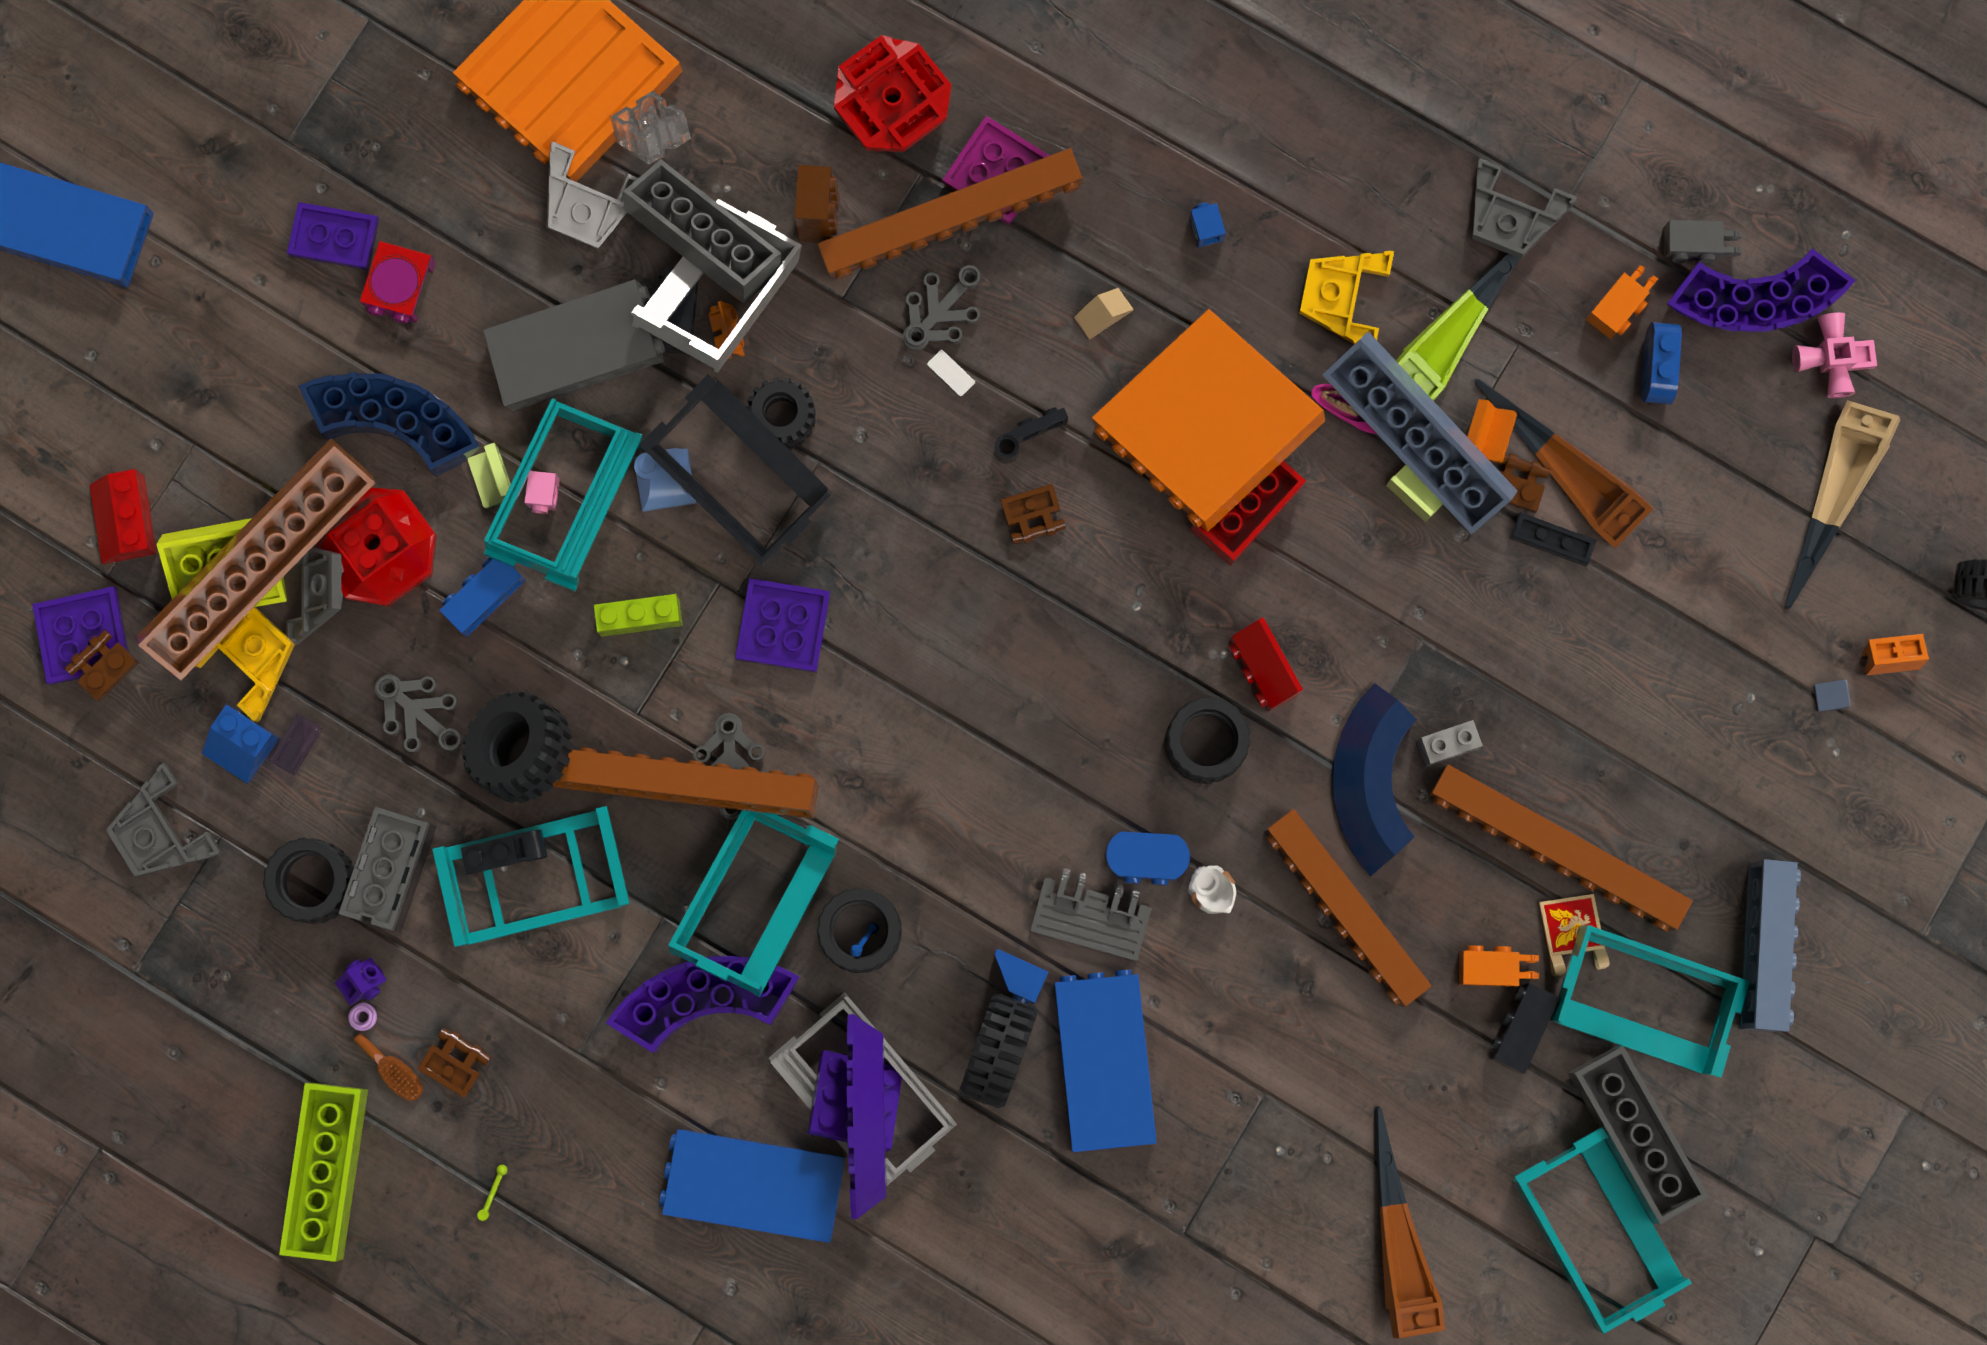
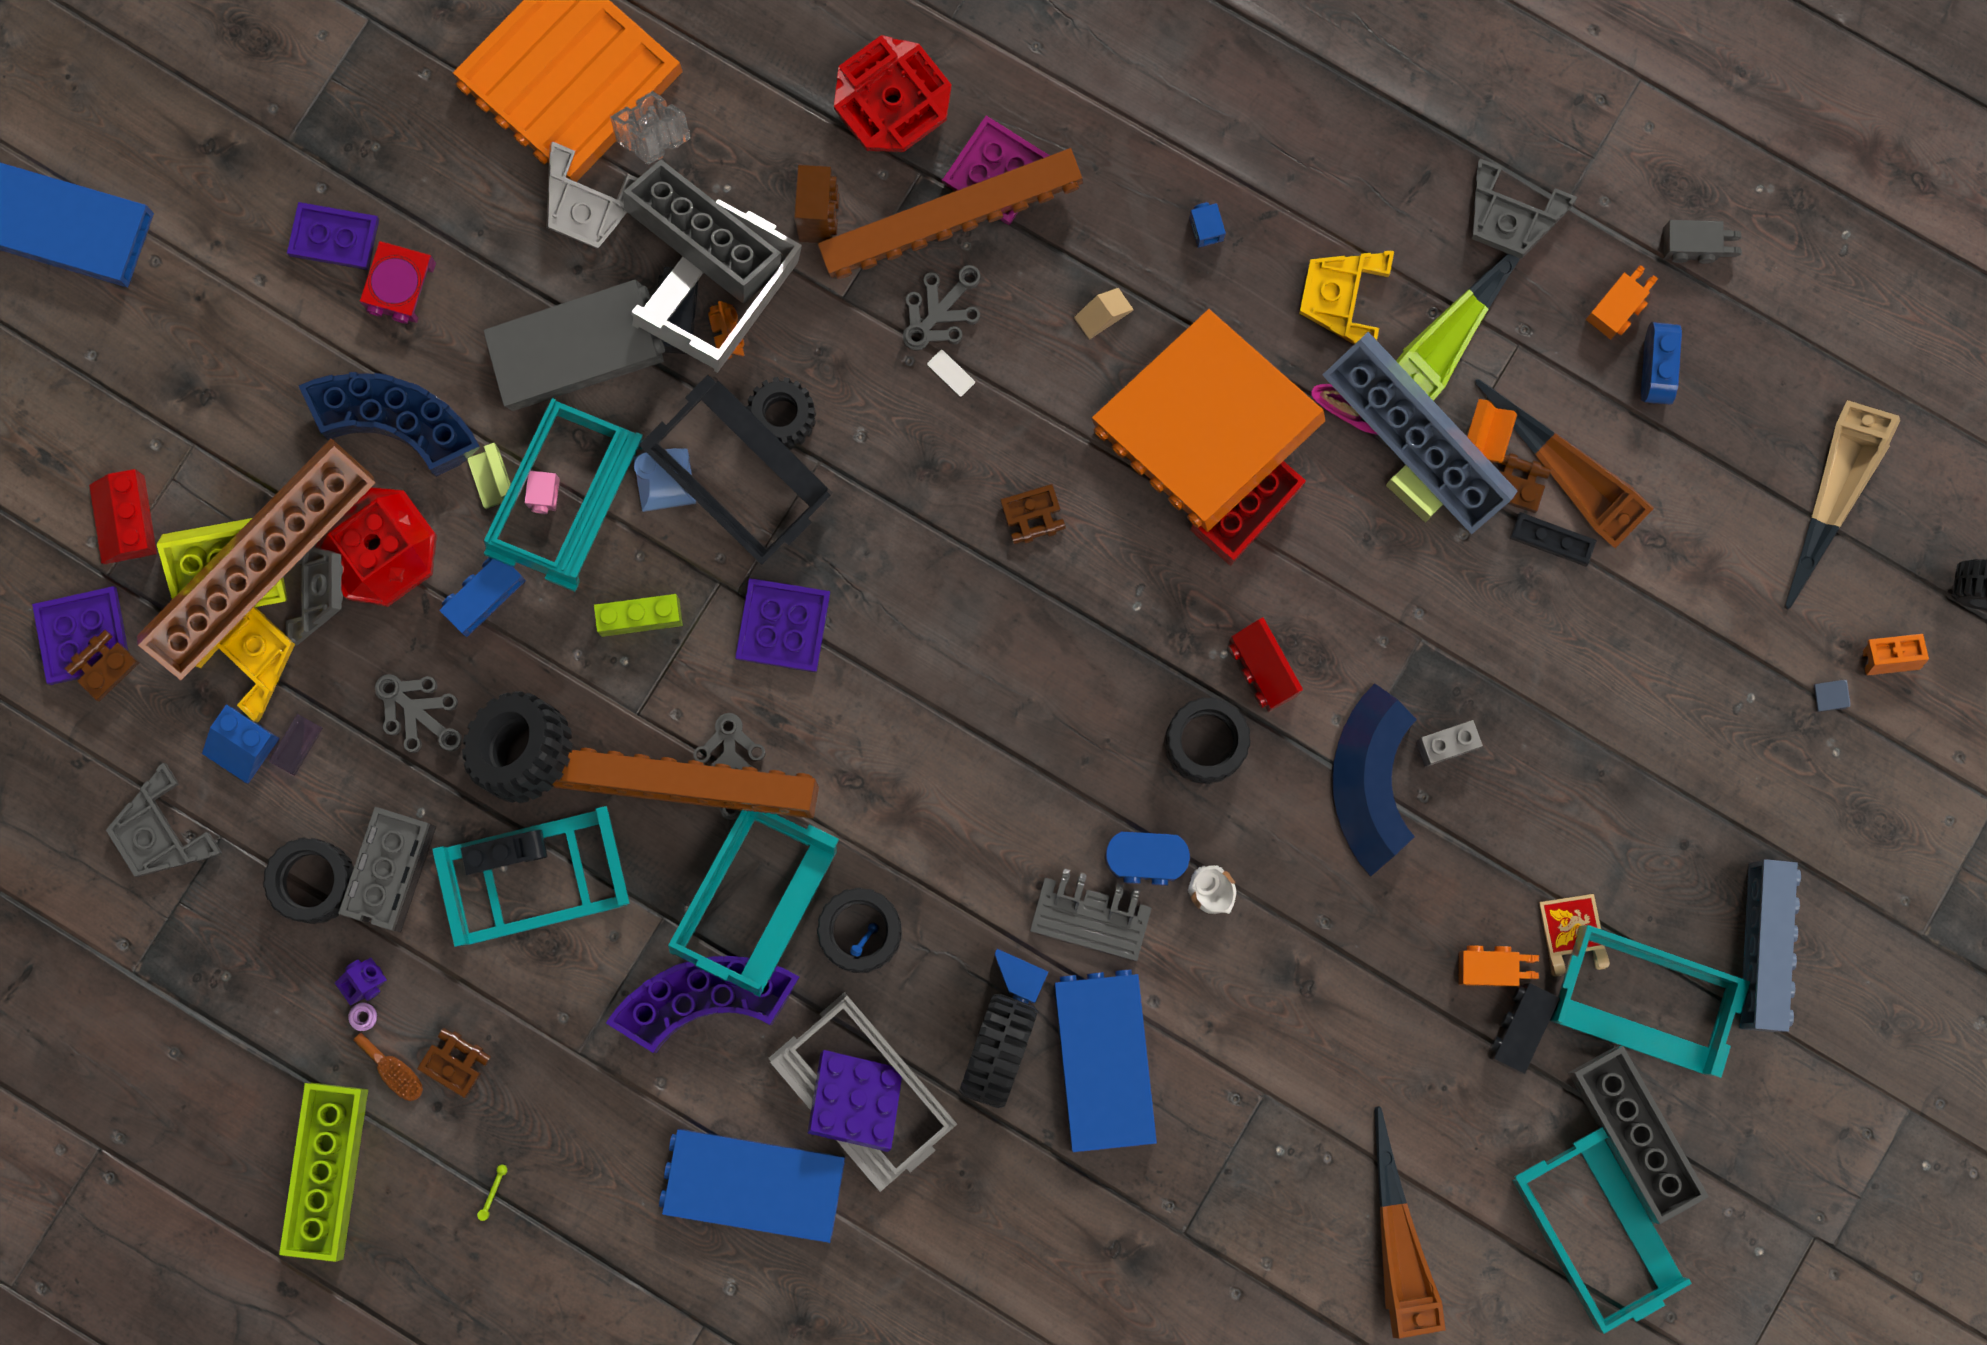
(865, 1116): dark purple brick -> none
(1029, 429): black plate -> none
(1347, 908): dark orange brick -> none
(1559, 848): dark orange brick -> none
(1761, 302): dark purple brick -> none
(1836, 355): bright pink brick -> none

